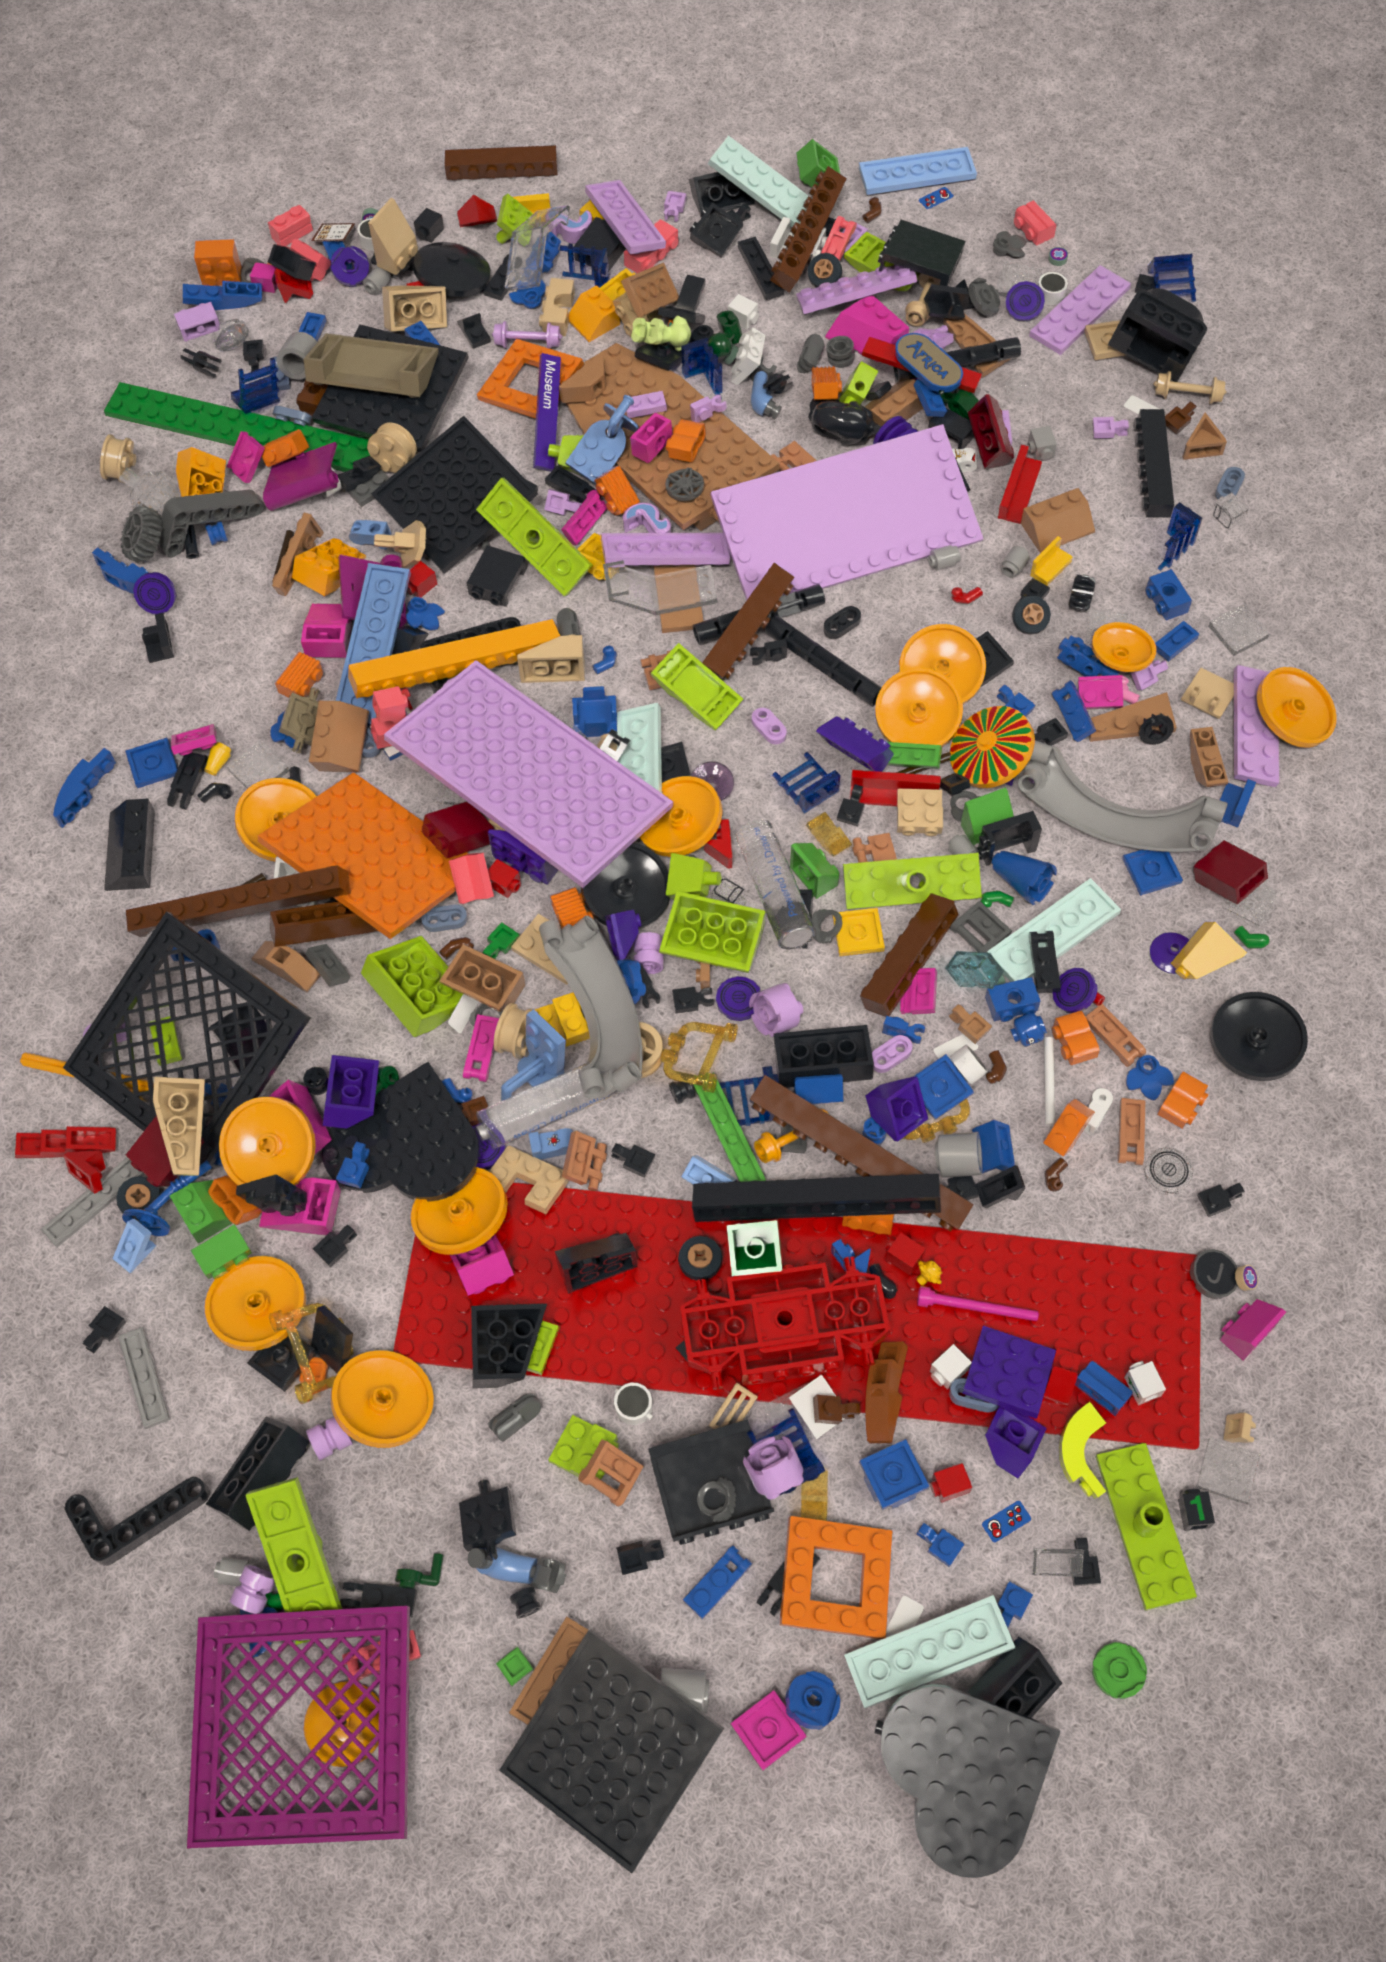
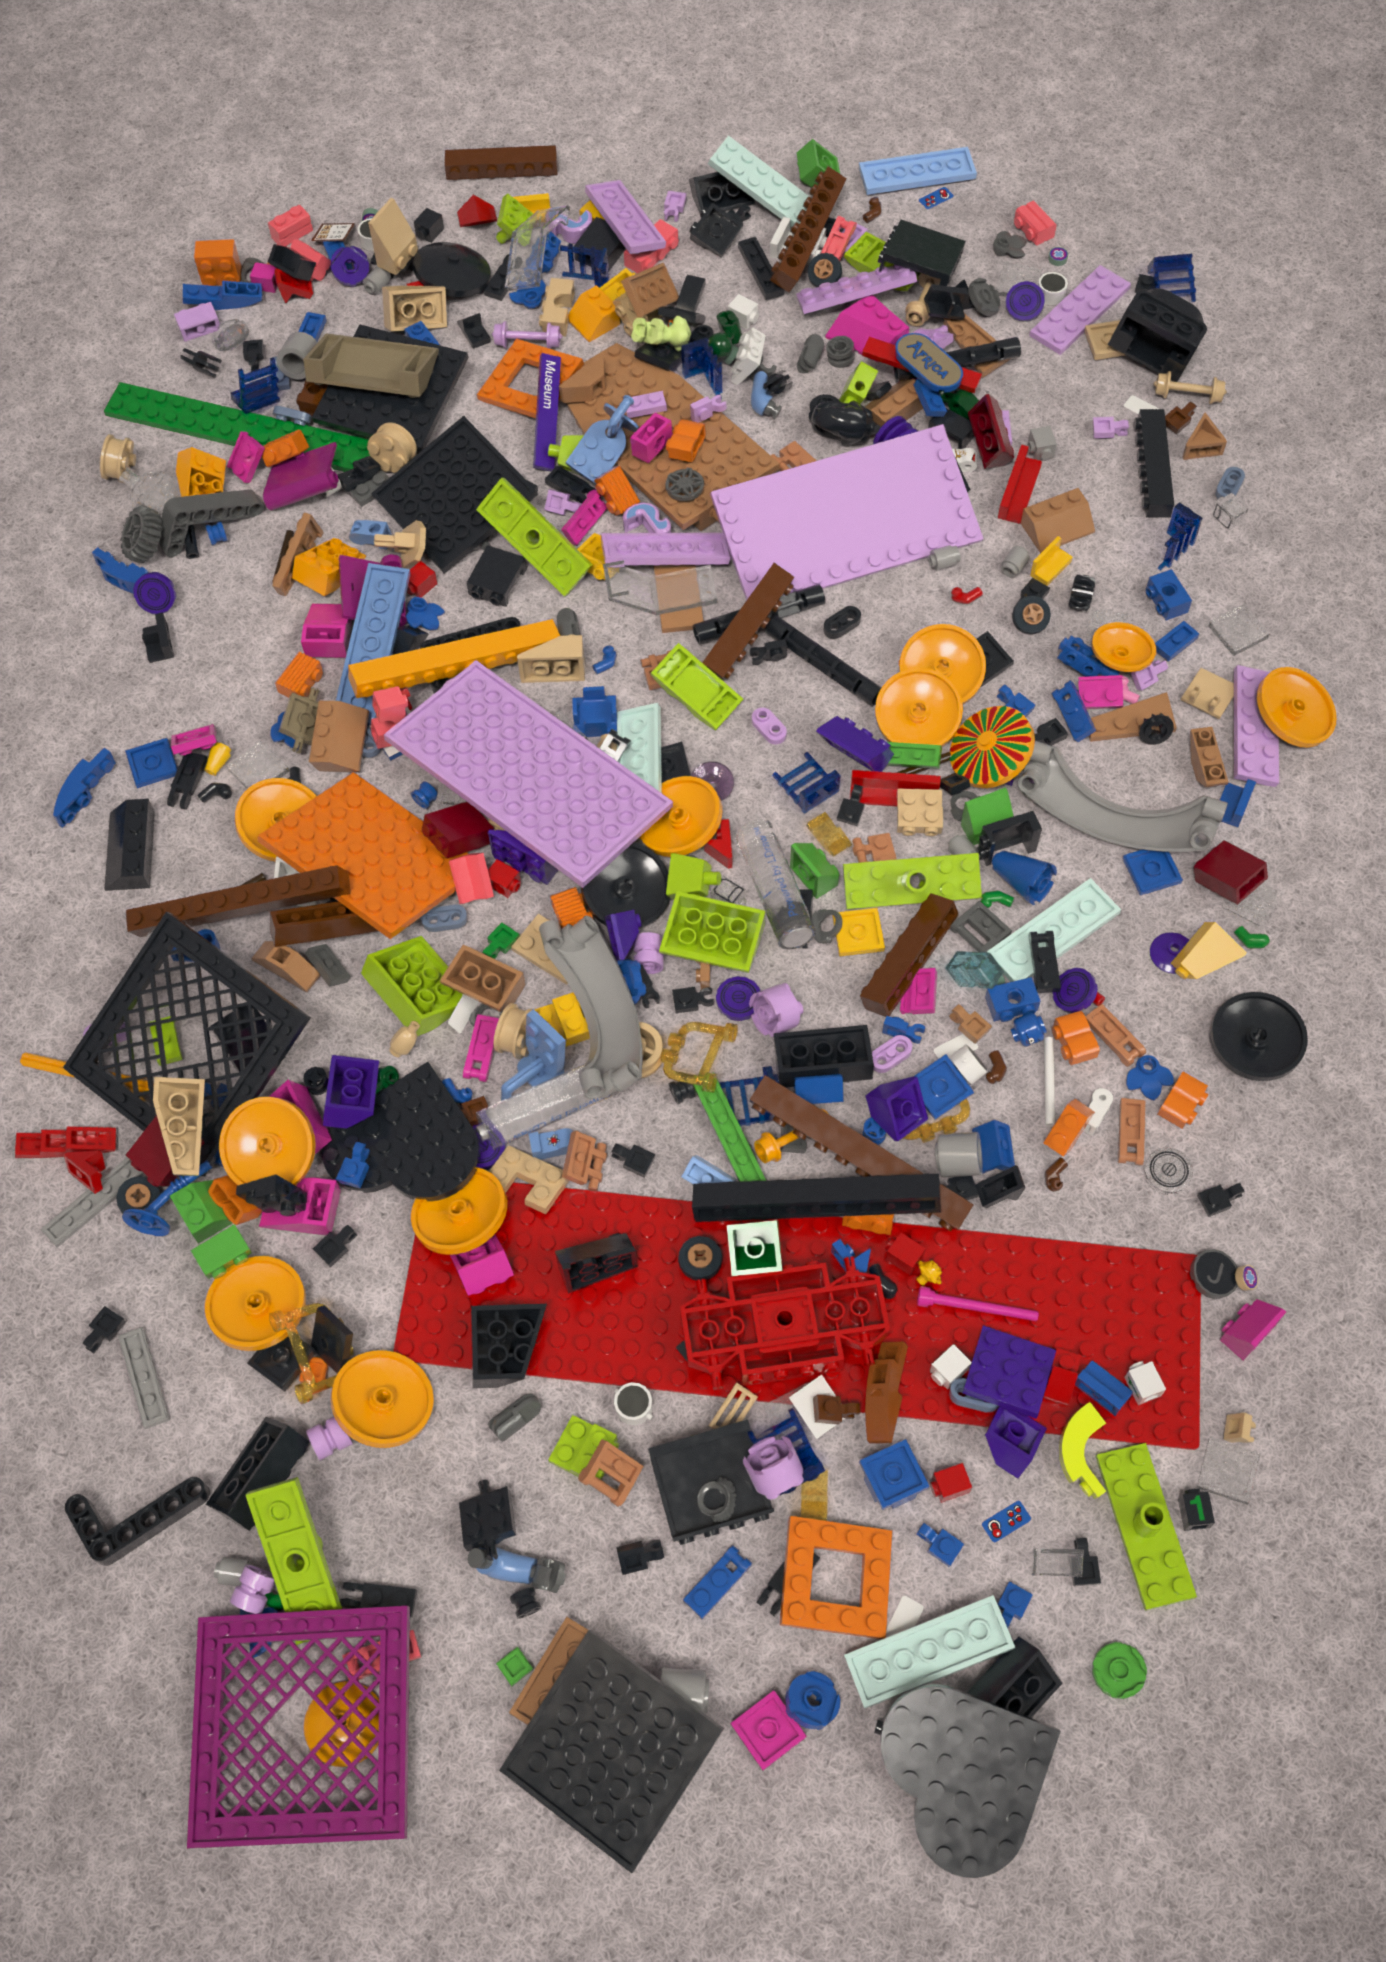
(133, 1246): light blue slope -> none
(404, 1039): none -> tan plant
(409, 1578): dark green plate -> none
(424, 795): none -> blue wheel
(454, 945): reddish brown arm -> none
(542, 1348): lime plate -> none
(825, 383): orange brick -> none

